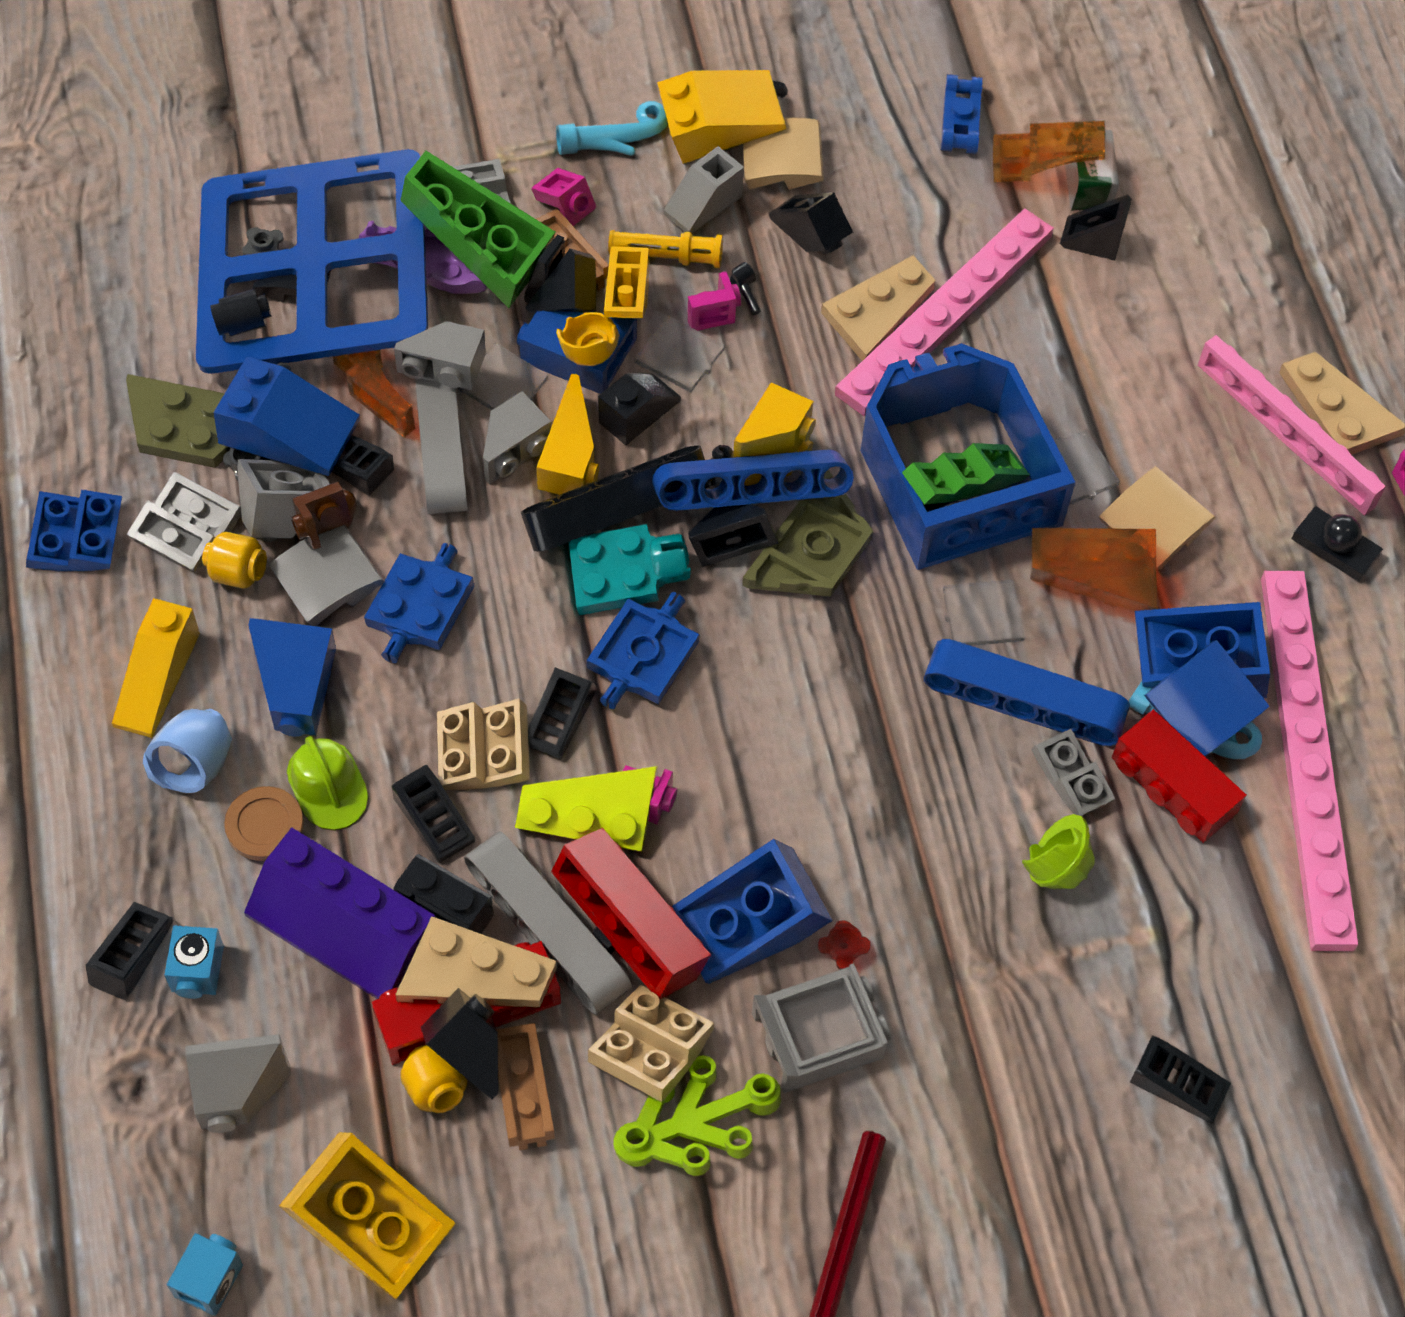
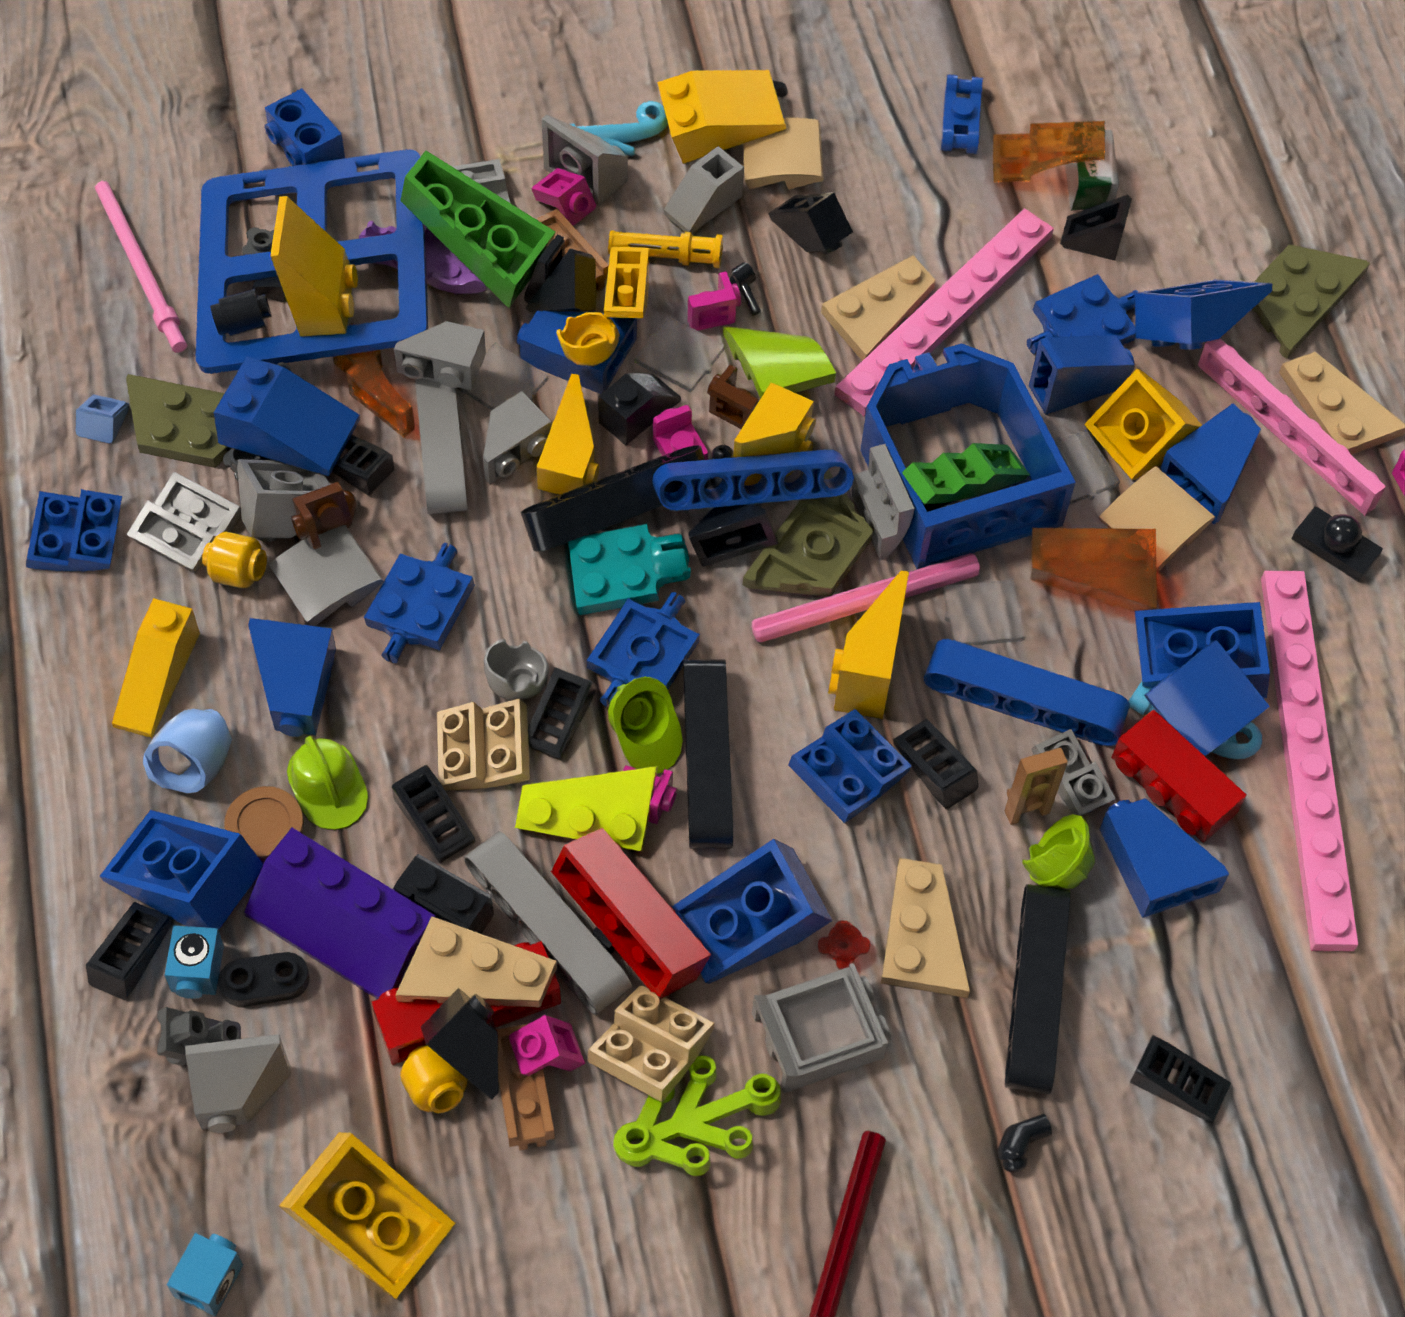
(100, 418): none -> medium blue slope
(163, 315): none -> bright pink bar
(184, 869): none -> blue slope
(190, 1028): none -> dark grey hips
(263, 980): none -> black plate
(303, 130): none -> blue brick
(312, 272): none -> yellow slope
(515, 670): none -> light grey hair
(545, 1044): none -> dark pink bracket
(584, 155): none -> light grey slope
(646, 724): none -> lime piece
(675, 431): none -> dark pink bracket
(707, 754): none -> black beam
(729, 402): none -> reddish brown bracket
(780, 358): none -> lime slope
(849, 765): none -> blue slope
(861, 598): none -> bright pink axle
(865, 665): none -> yellow slope
(883, 501): none -> light grey slope
(922, 933): none -> tan wing
(951, 784): none -> black slope
(1017, 1139): none -> black arm
(1035, 784): none -> medium nougat hinge
(1037, 989): none -> black beam
(1078, 370): none -> blue slope
(1085, 311): none -> blue plate
(1141, 424): none -> yellow slope
(1158, 858): none -> blue slope
(1195, 311): none -> blue slope
(1213, 458): none -> blue slope
(1304, 292): none -> olive wing

